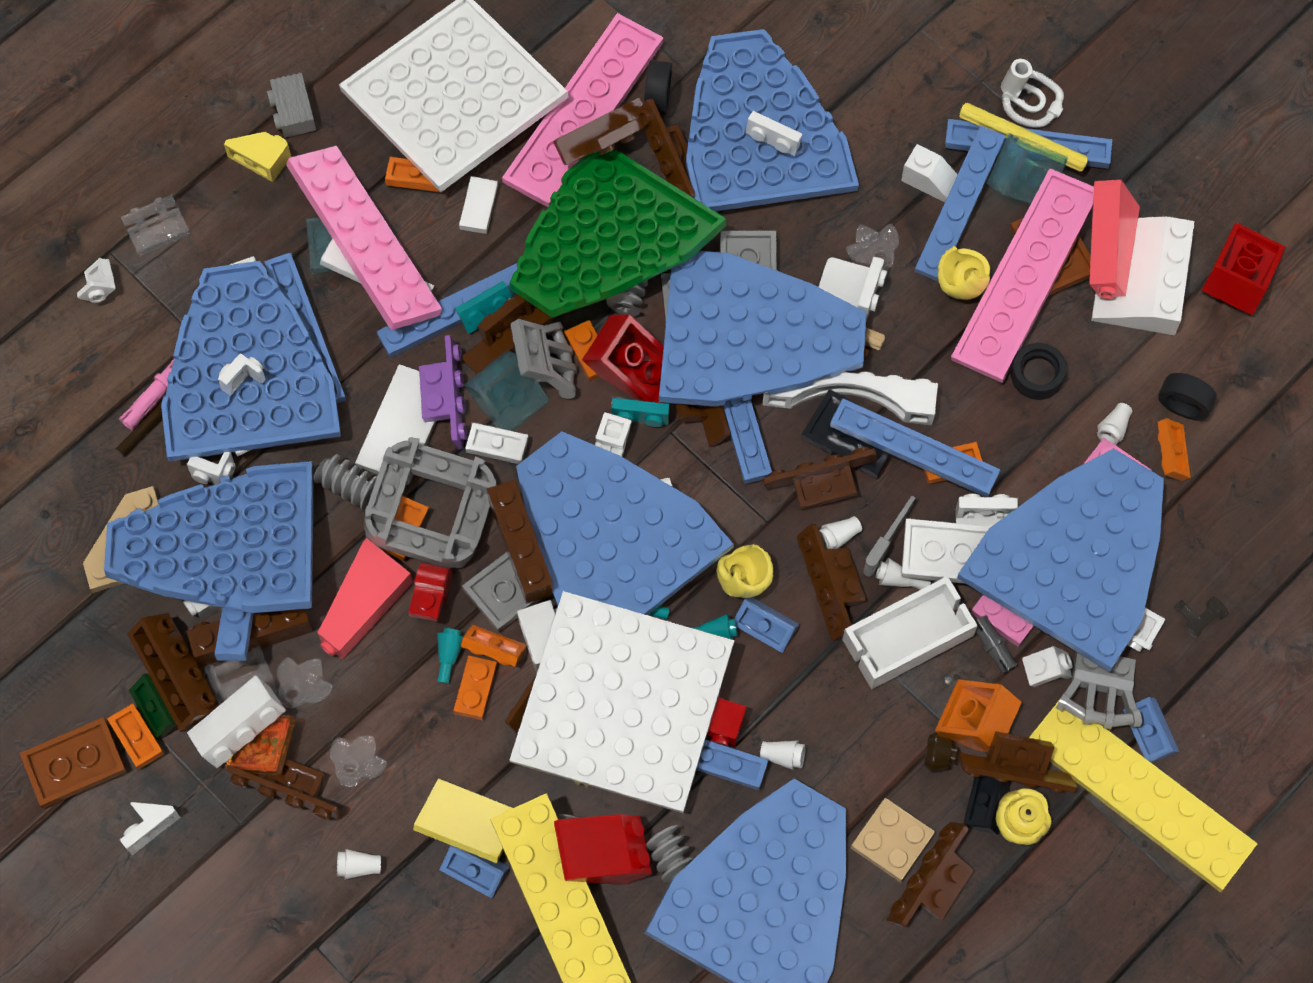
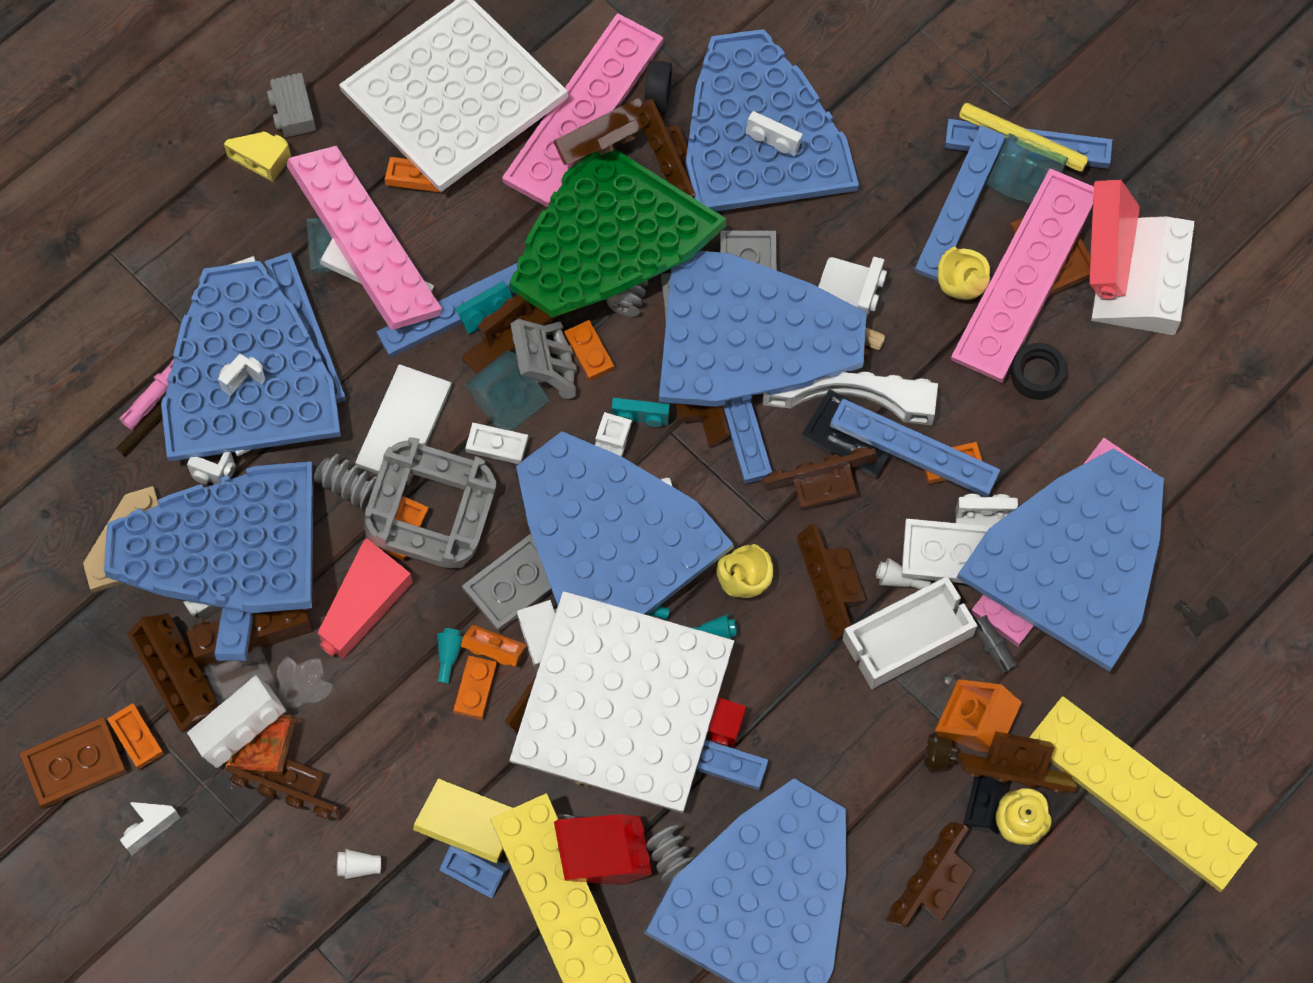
(99, 282): white bracket -> none
(152, 707): dark green plate -> none
(158, 230): clear plate -> none
(357, 756): clear plate -> none
(430, 591): red brick -> none
(441, 392): medium lavender bracket -> none
(478, 205): white tile -> none
(520, 541): reddish brown brick -> none
(627, 358): red slope -> none
(765, 624): medium blue slope -> none
(785, 753): white cone -> none
(838, 533): white cone -> none
(871, 243): clear plate -> none
(881, 547): light grey piece -> none
(892, 840): tan plate -> none
(929, 173): white slope -> none
(1015, 82): white piece -> none
(1047, 666): white bracket -> none
(1095, 678): light grey plate -> none
(1115, 424): white cone -> none
(1147, 631): white bracket -> none
(1153, 734): medium blue slope -> none
(1173, 449): orange plate -> none
(1187, 396): black tyre -> none
(1244, 269): red slope -> none

